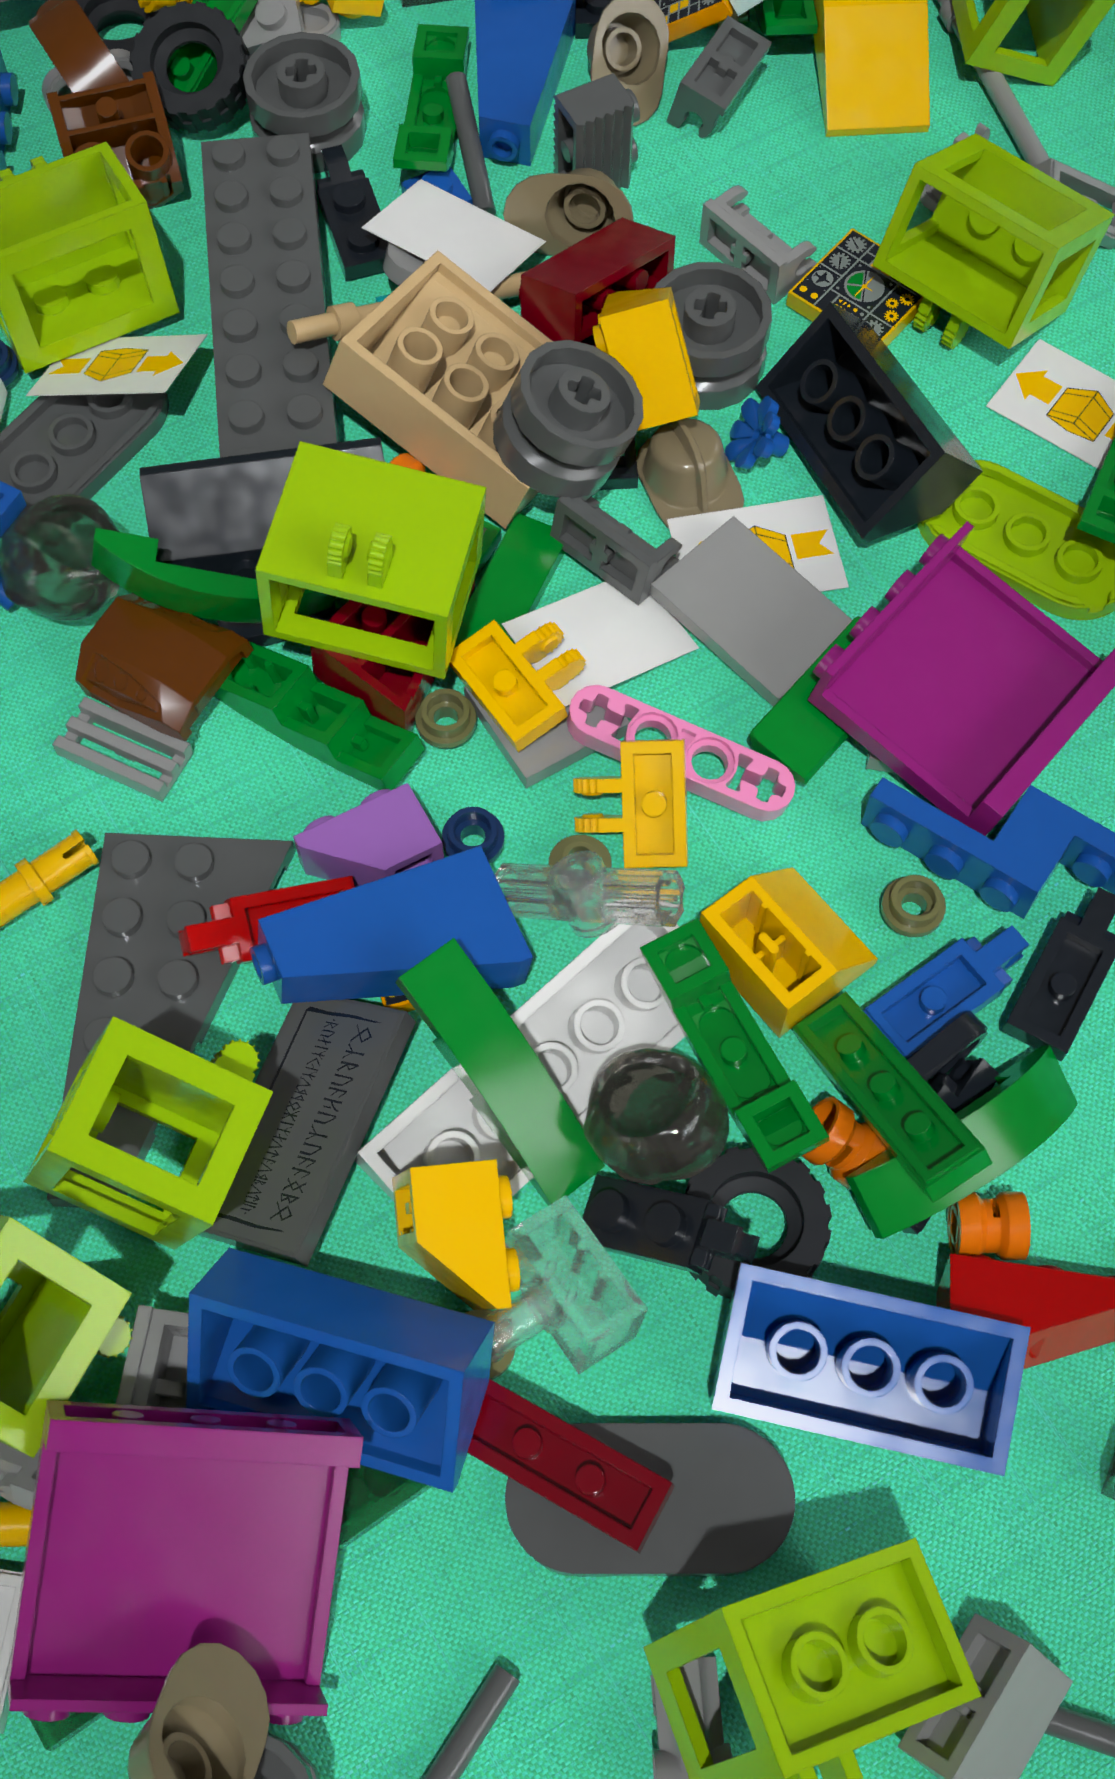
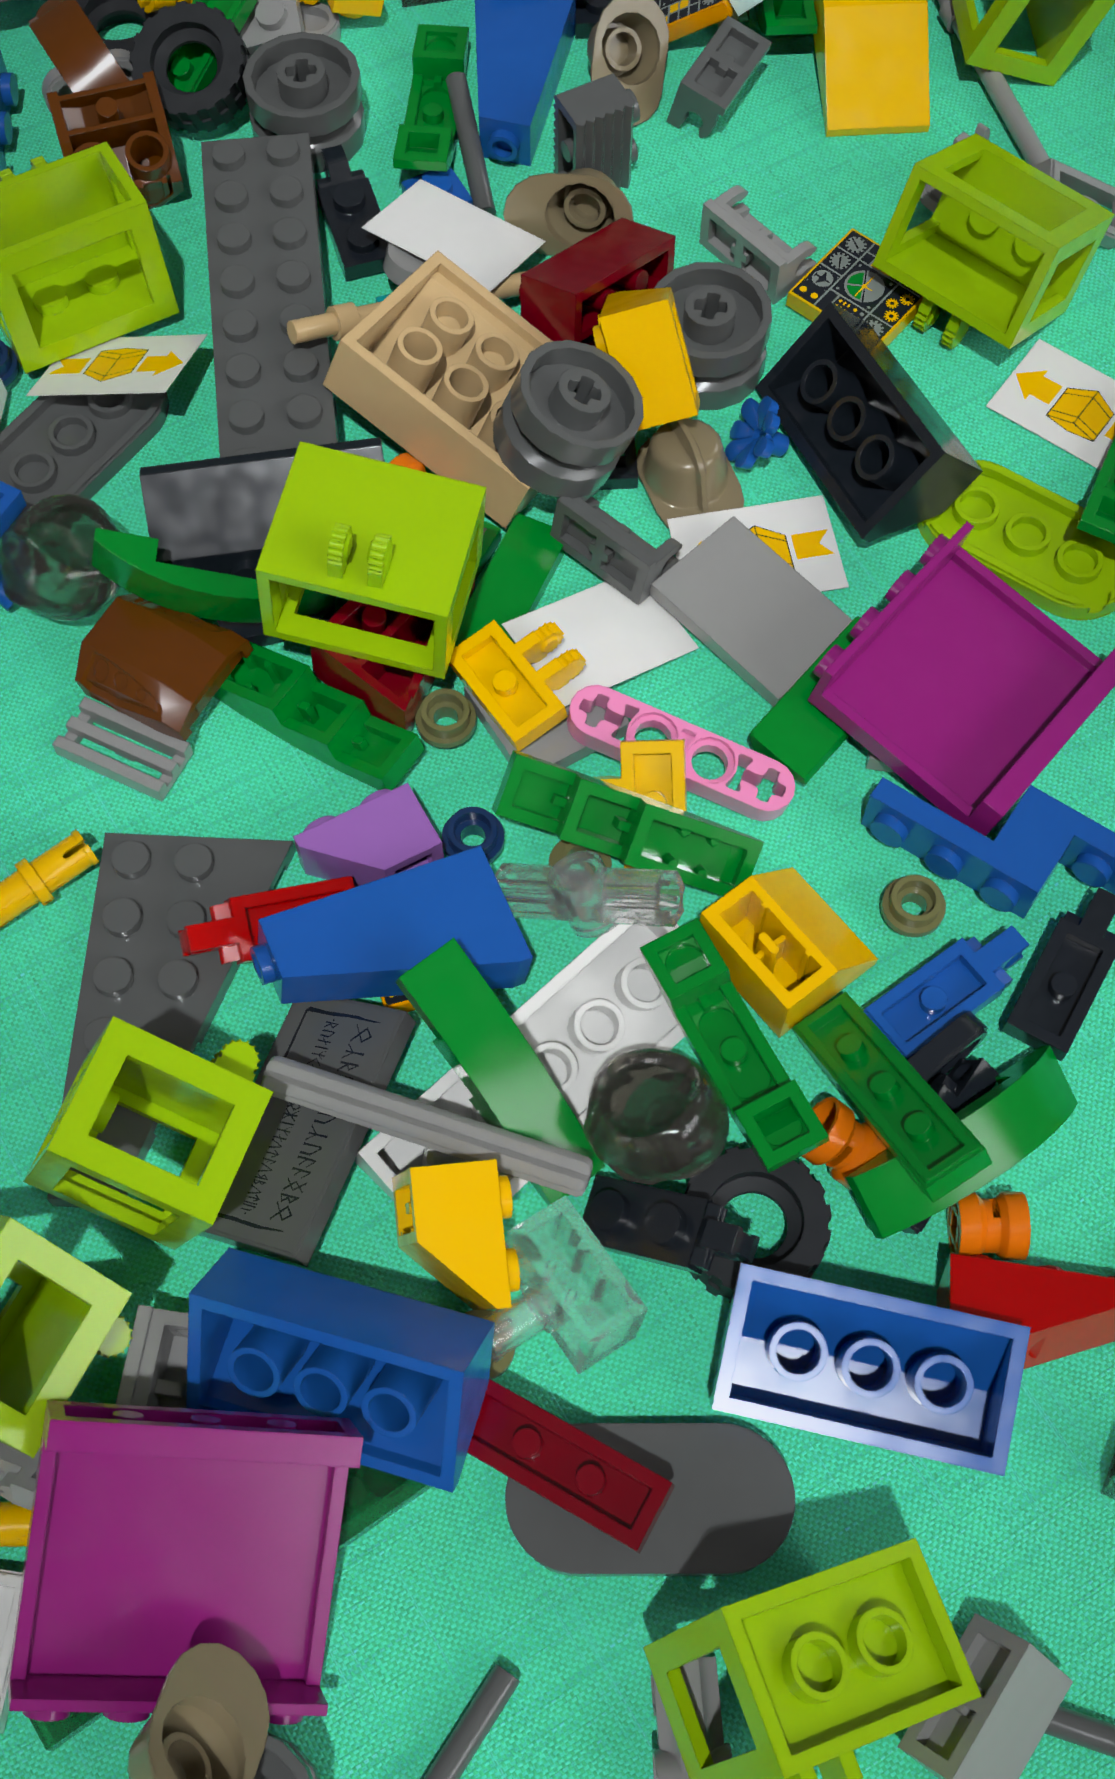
(427, 1125): none -> light grey axle
(625, 824): none -> green slope

